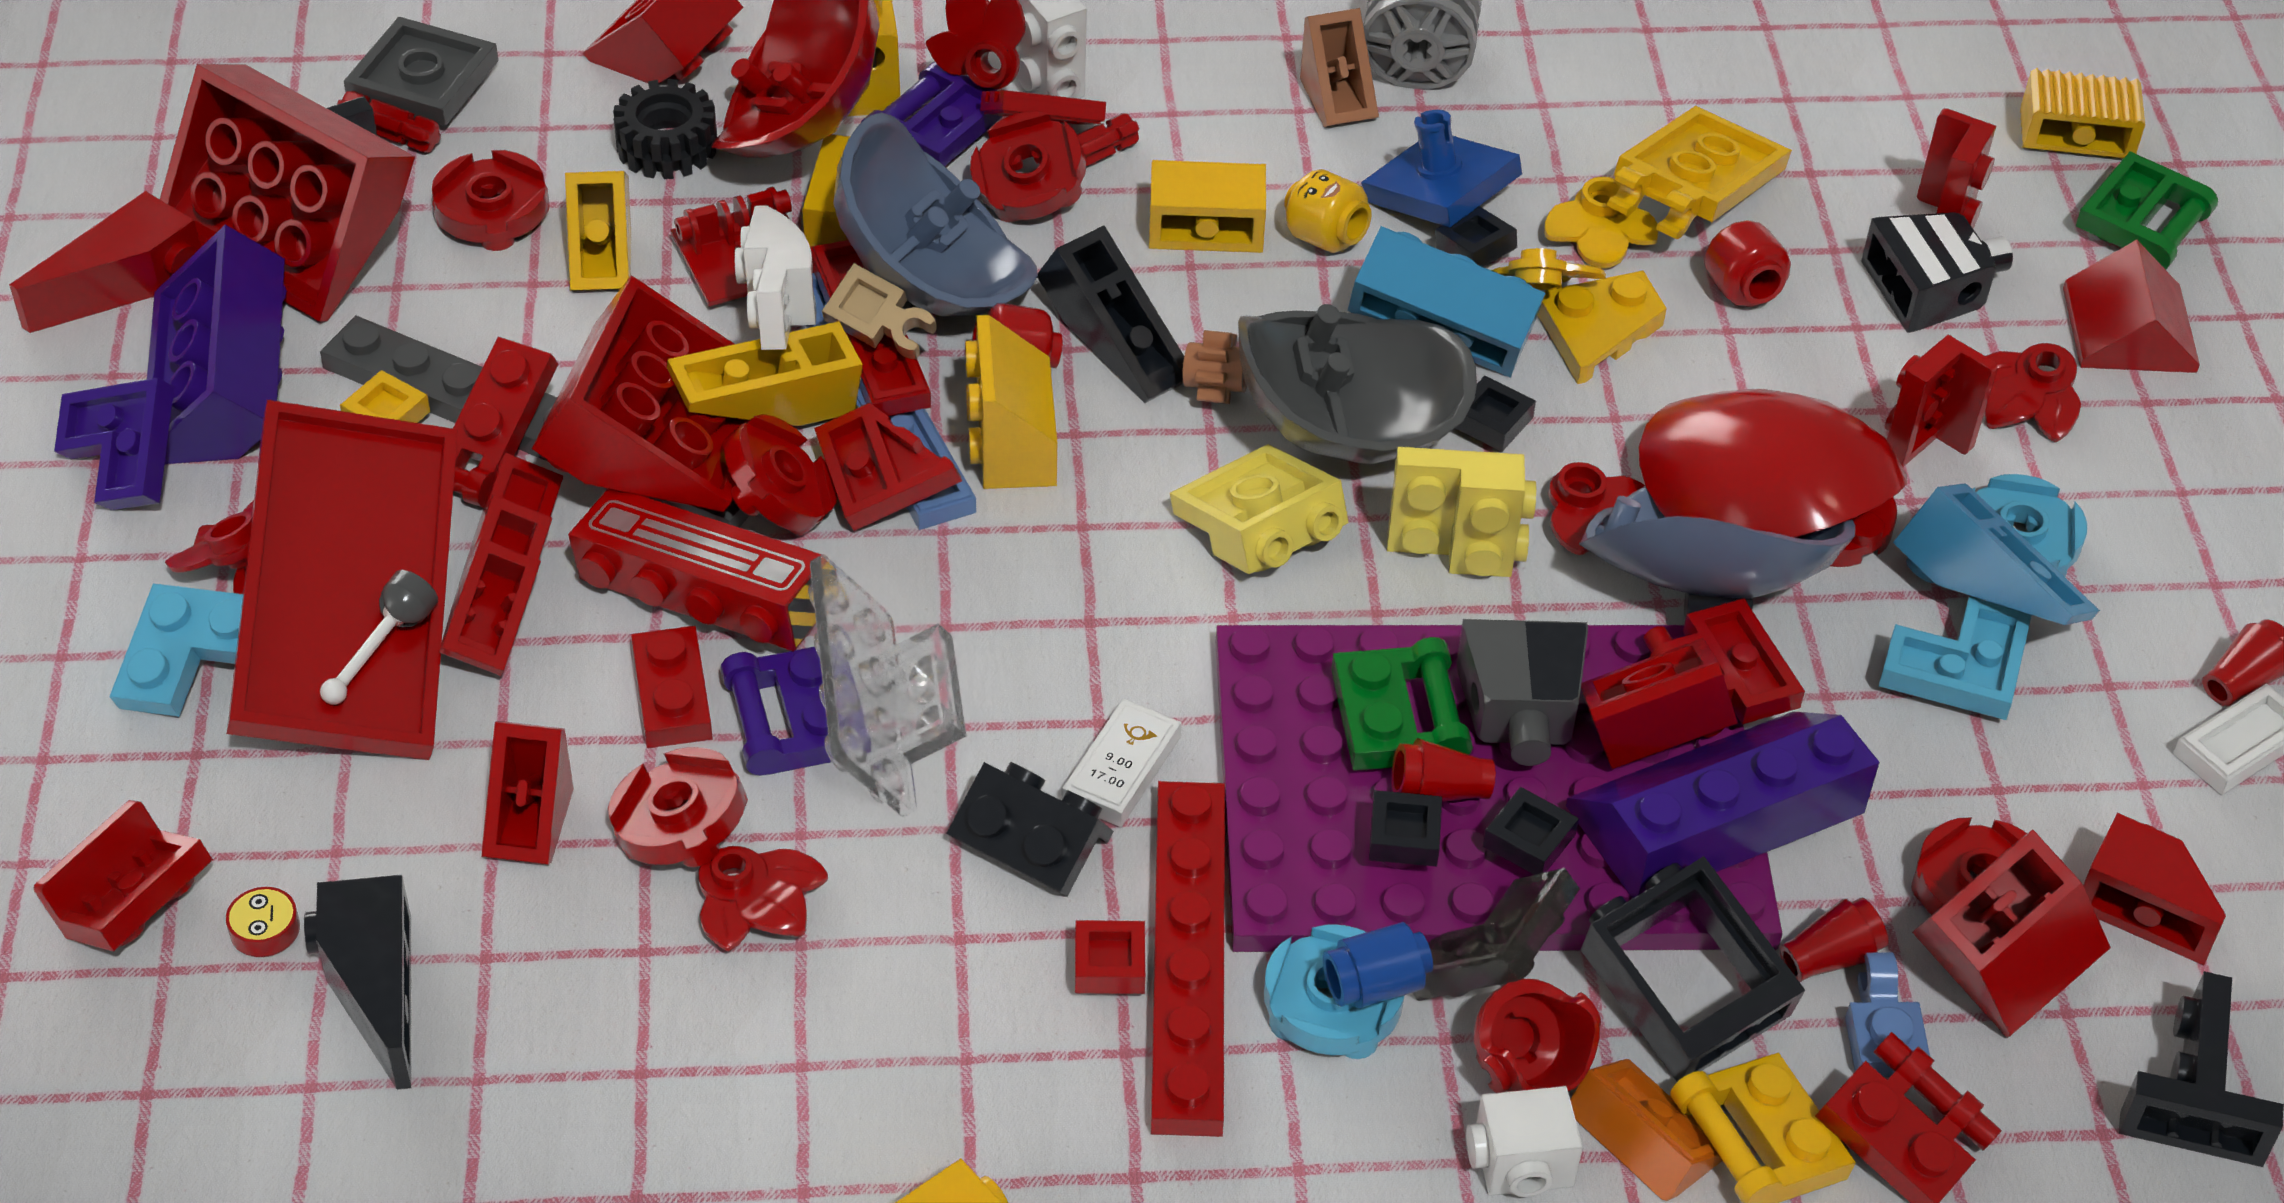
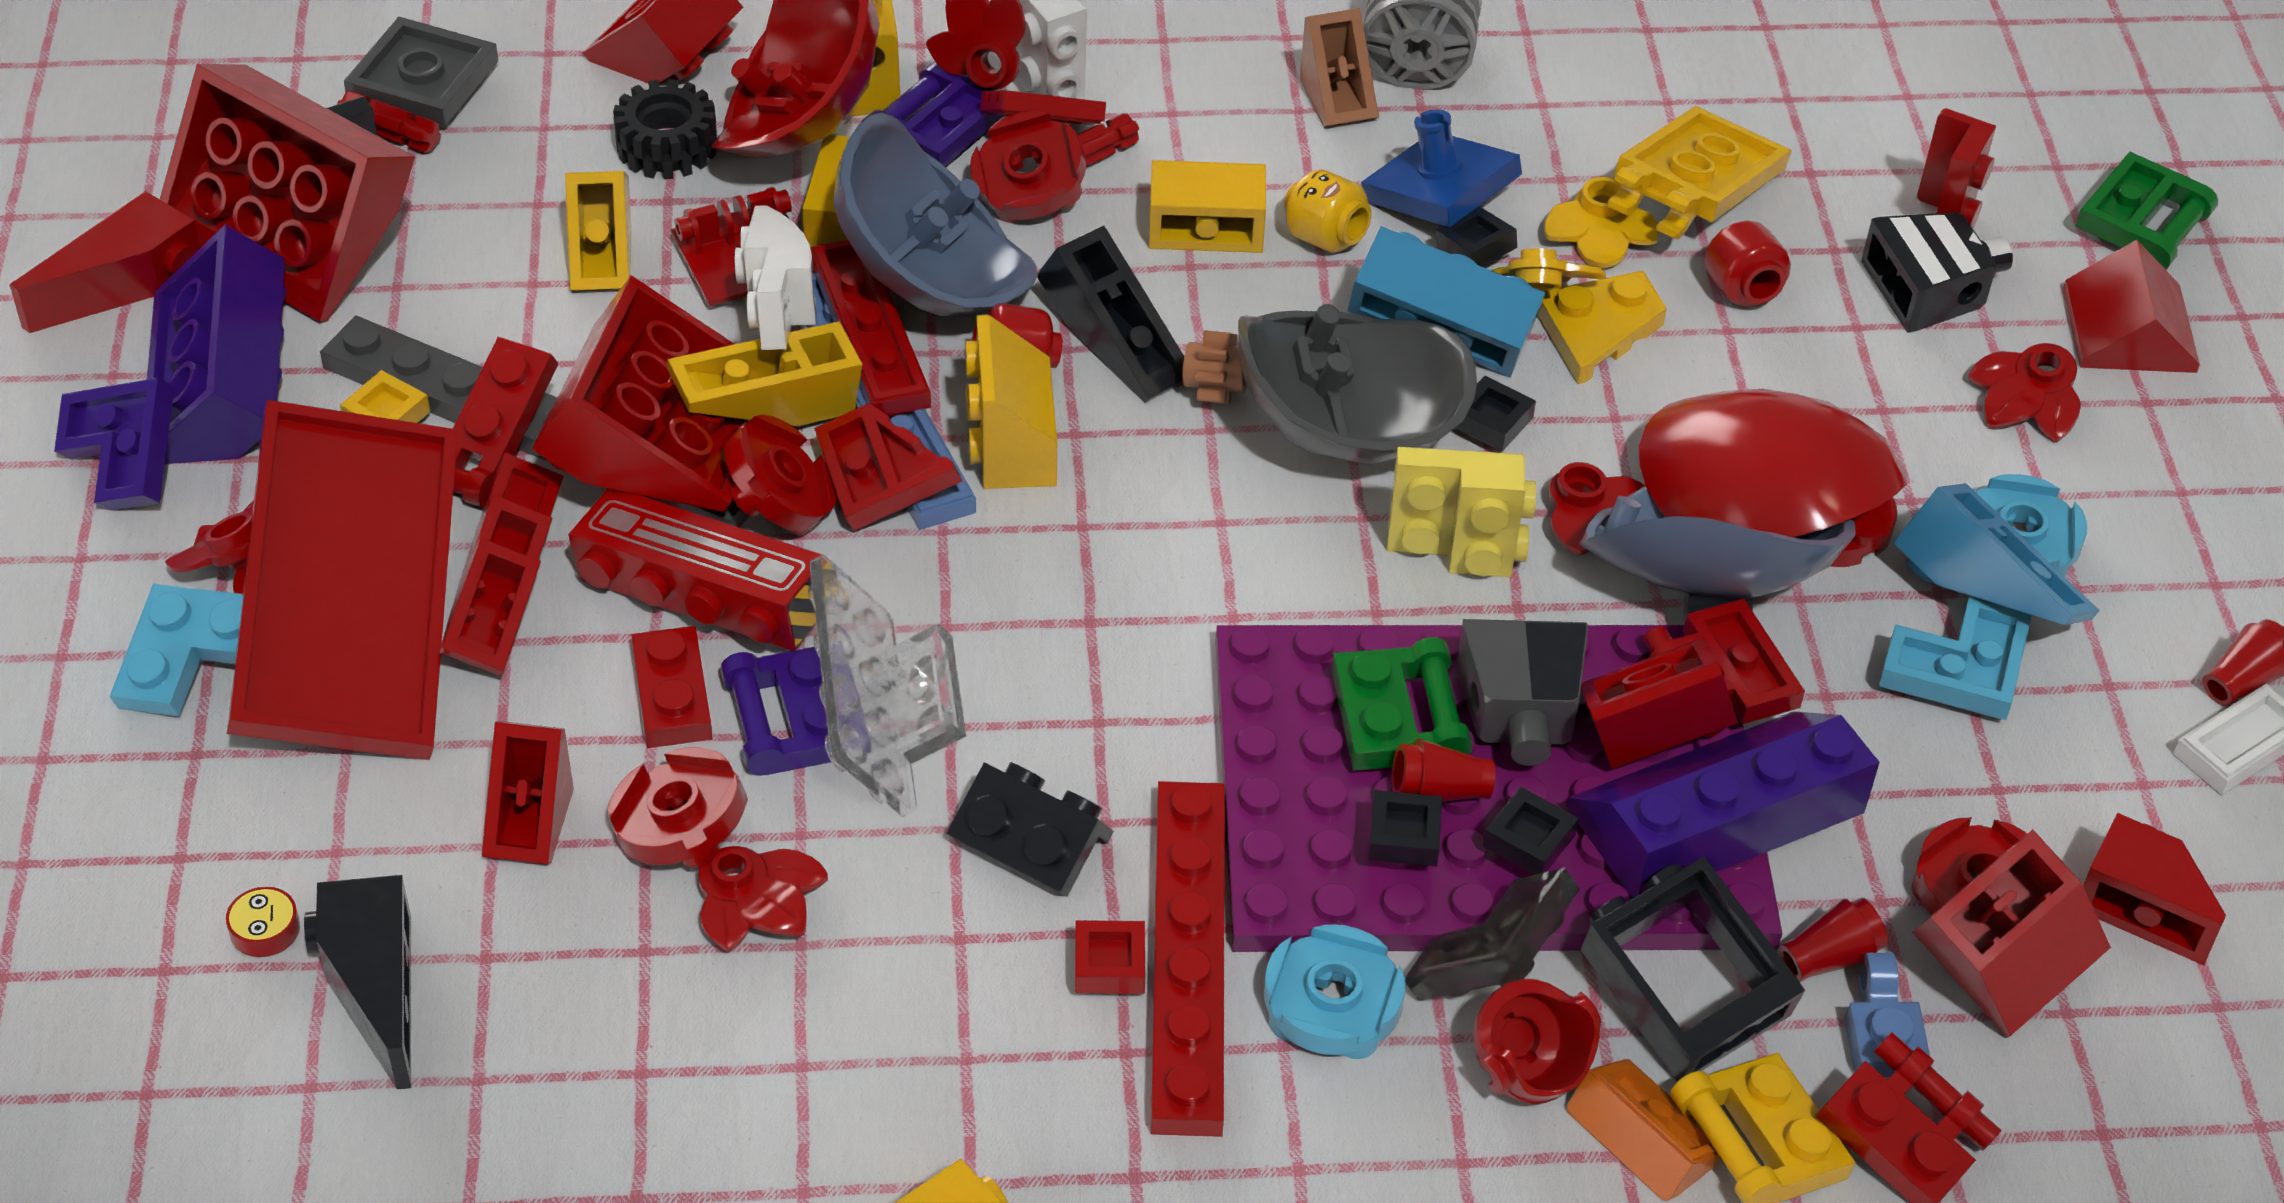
(119, 878): red bracket -> none
(403, 603): hinge -> none
(496, 221): red plate -> none
(872, 308): tan plate -> none
(1124, 760): white tile -> none
(1263, 508): light yellow plate -> none
(1378, 965): blue brick -> none
(1525, 1141): white brick -> none
(1941, 399): red bracket -> none
(2082, 114): yellow brick -> none
(2192, 1104): black bracket -> none

